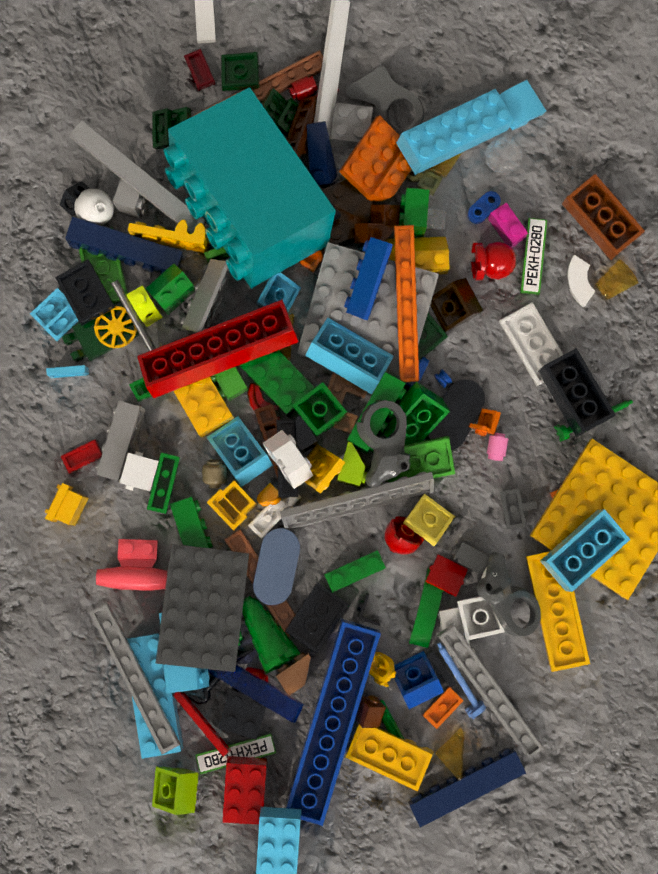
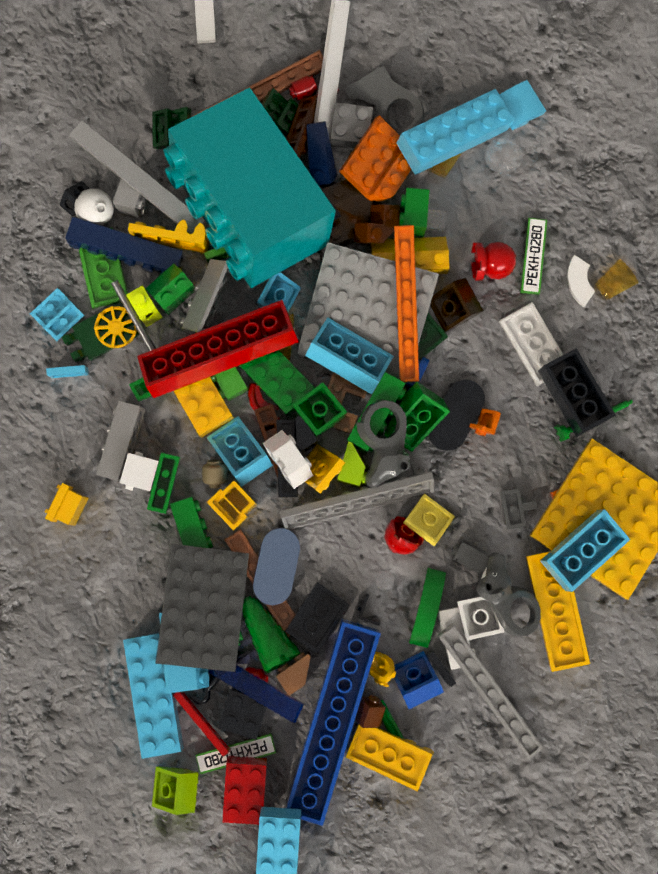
(82, 456): red tile -> none
(85, 292): black tile -> none
(135, 678): light grey tile -> none
(136, 567): coral plate -> none
(199, 69): dark red tile -> none
(240, 71): dark green tile -> none
(268, 496): light orange tile -> none
(271, 516): white tile -> none
(312, 261): orange tile -> none
(355, 571): green brick -> none
(369, 278): blue slope -> none
(426, 181): olive plate -> none
(428, 456): bright green tile -> none
(442, 707): orange plate -> none
(443, 378): blue bush -> none
(446, 575): red piece -> none
(452, 753): clear yellow tile -> none
(474, 784): dark blue brick -> none
(476, 707): medium blue piece -> none
(484, 207): blue plate -> none
(497, 447): bright pink brick -> none
(507, 225): dark pink brick -> none
(603, 217): dark orange brick -> none

